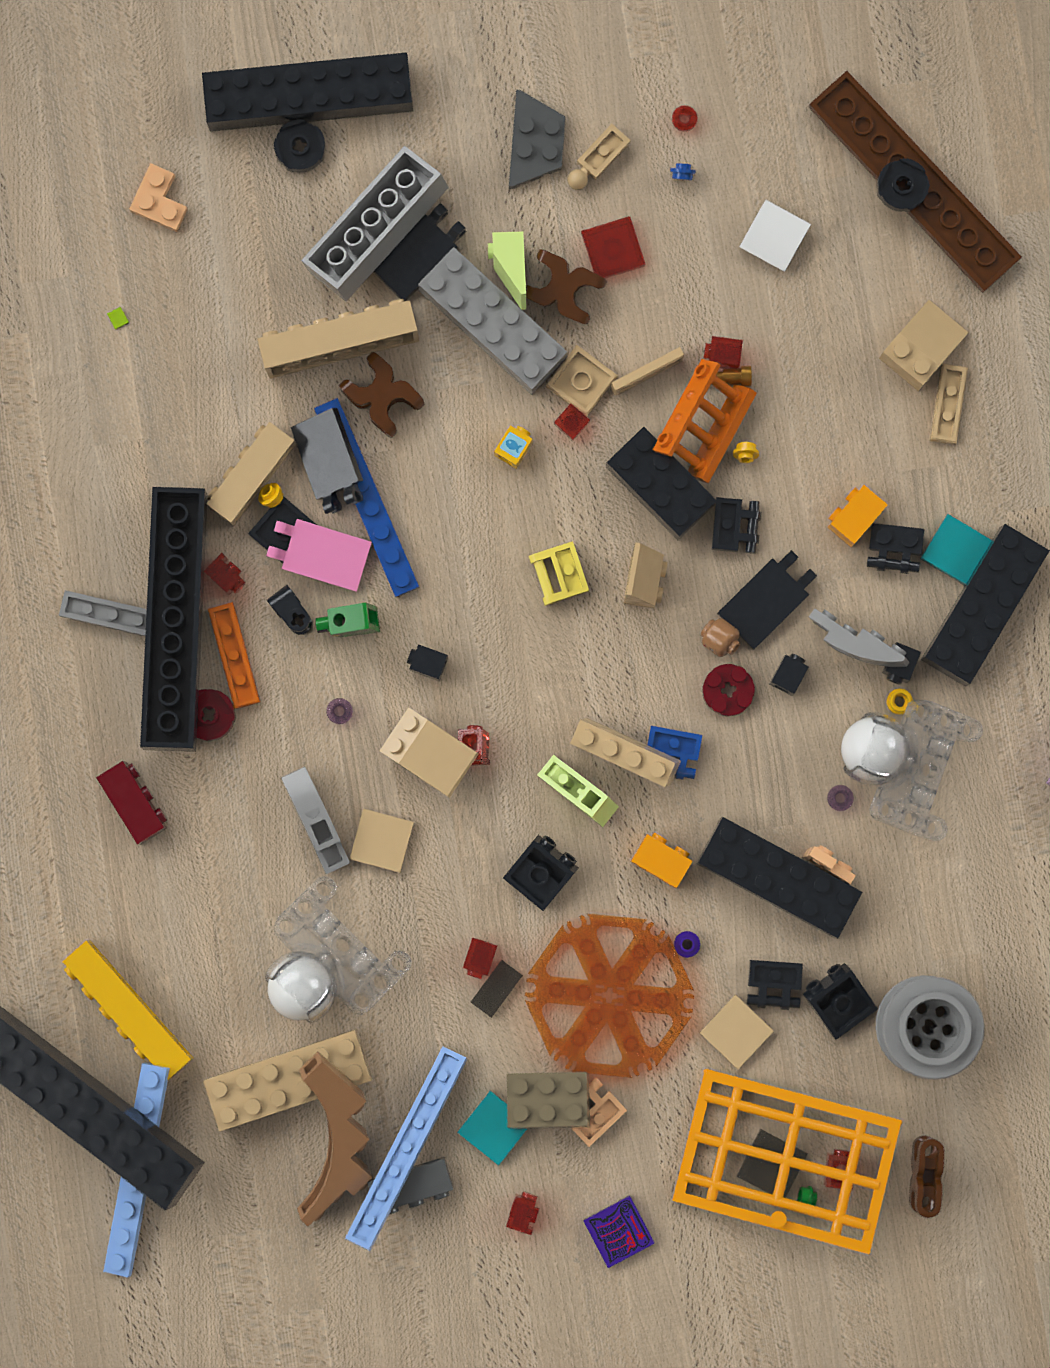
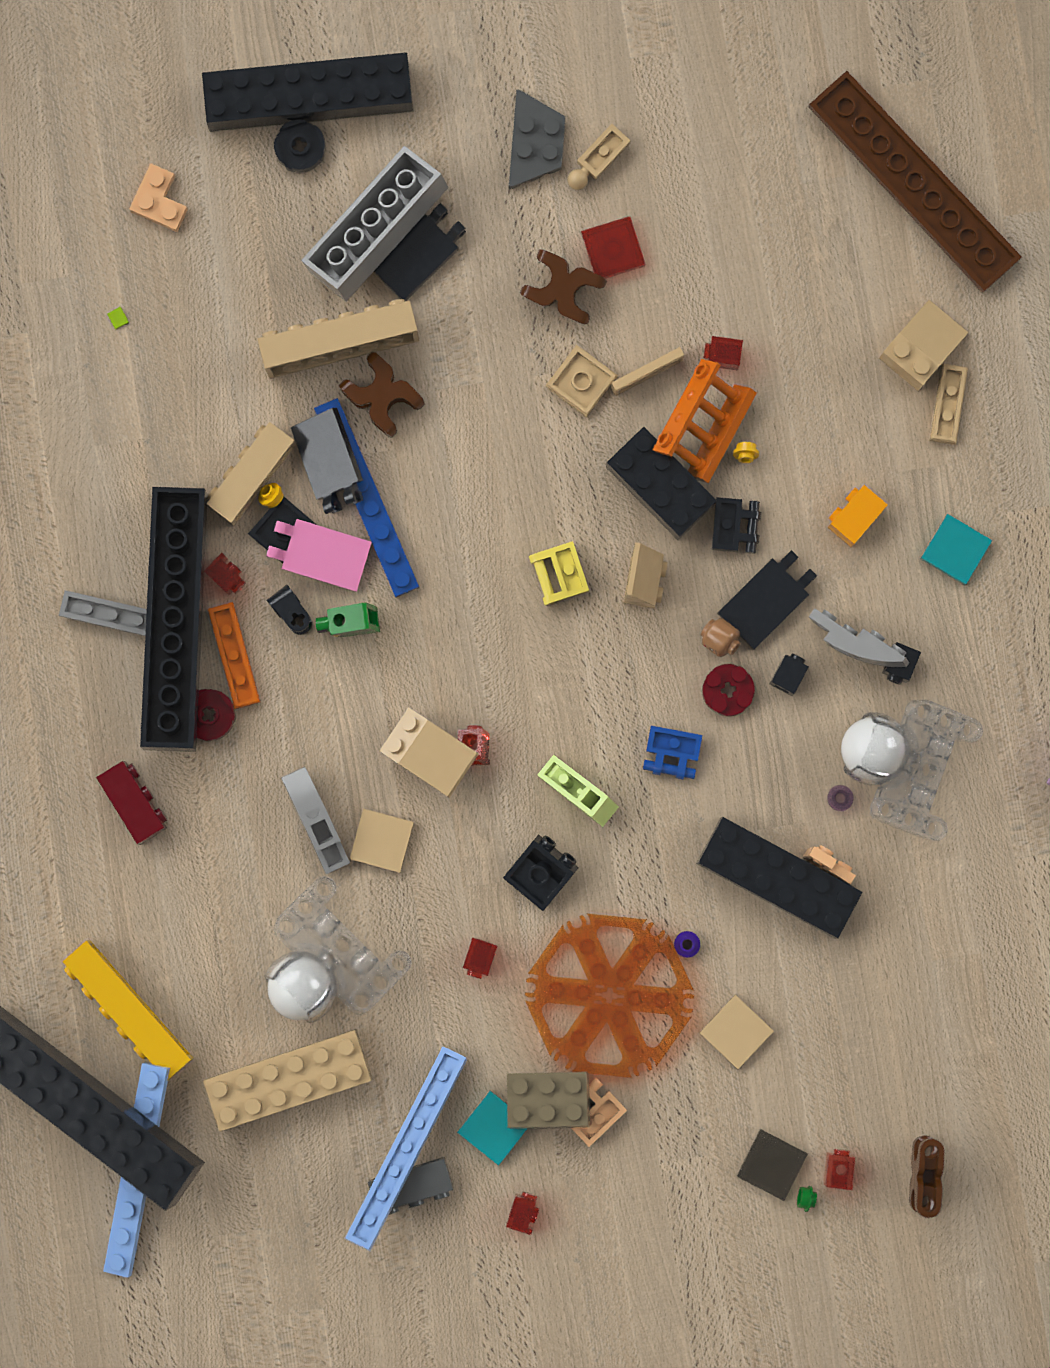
(339, 702): clear purple plate -> none
(346, 1137): medium nougat arch -> none
(427, 662): black brick -> none
(492, 320): light grey brick -> none
(496, 988): clear smoke tile -> none
(509, 263): yellowish green slope -> none
(513, 446): yellow brick -> none
(571, 422): clear red plate -> none
(618, 1231): dark purple tile -> none
(625, 752): tan brick -> none
(662, 860): light orange brick -> none
(682, 171): blue plate -> none
(684, 111): clear red plate -> none
(737, 376): pearl gold piece -> none
(774, 975): black plate -> none
(775, 235): white slope -> none
(778, 1219): light orange door -> none
(839, 1000): black plate -> none
(896, 540): black plate -> none
(903, 200): black plate -> none
(904, 694): yellow plate -> none
(961, 1013): light grey wheel -> none
(985, 605): black brick -> none

